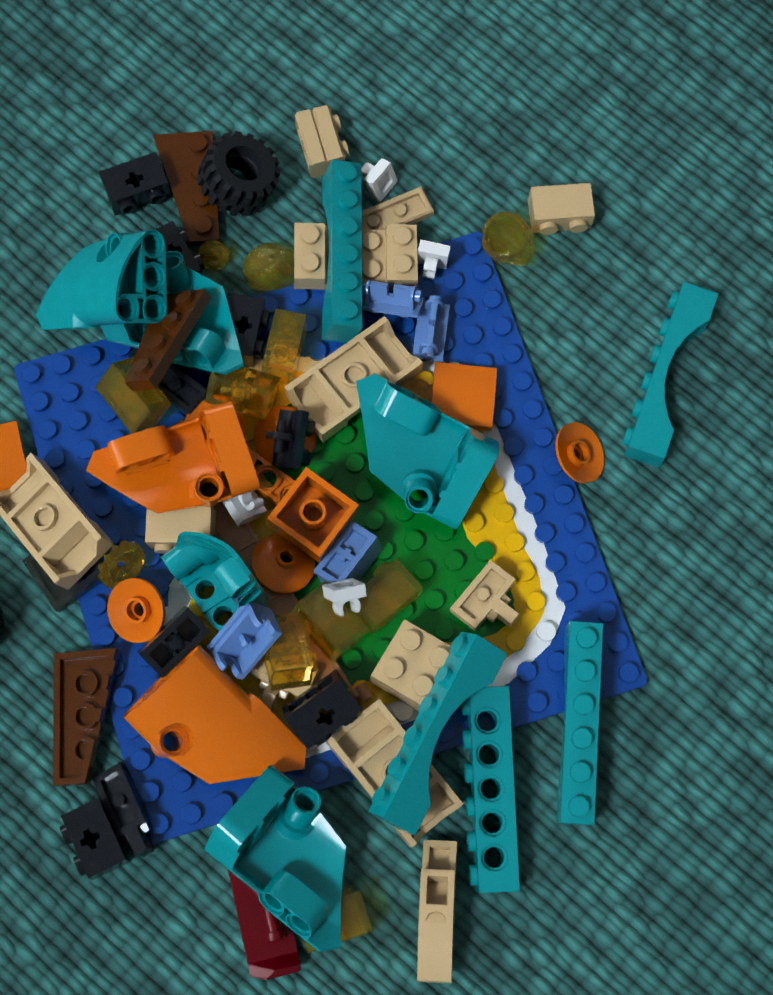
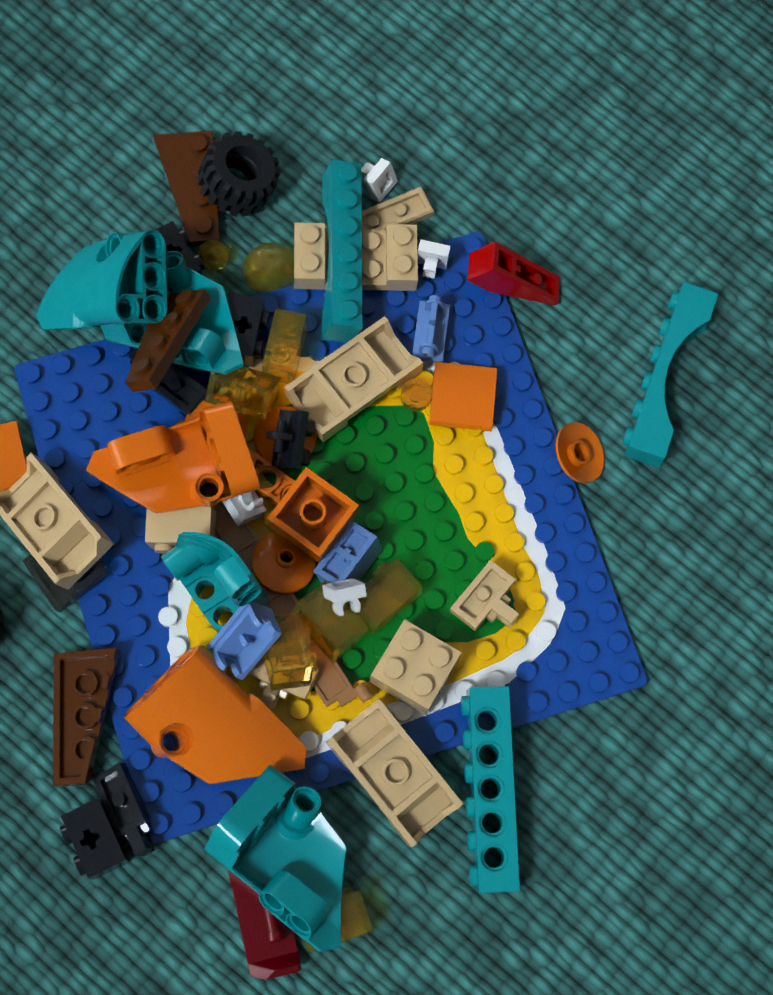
(125, 610): orange dish -> none
(129, 554): clear yellow gear -> none
(135, 409): clear yellow brick -> none
(142, 171): black brick -> none
(174, 641): black brick -> none
(320, 138): tan brick -> none
(332, 695): black brick -> none
(404, 301): medium blue hinge -> none
(405, 791): teal arch -> none
(423, 449): teal panel -> none
(437, 911): tan slope -> none
(508, 239): clear yellow hair -> none
(512, 275): none -> red slope
(561, 208): tan brick -> none
(581, 723): teal arch -> none

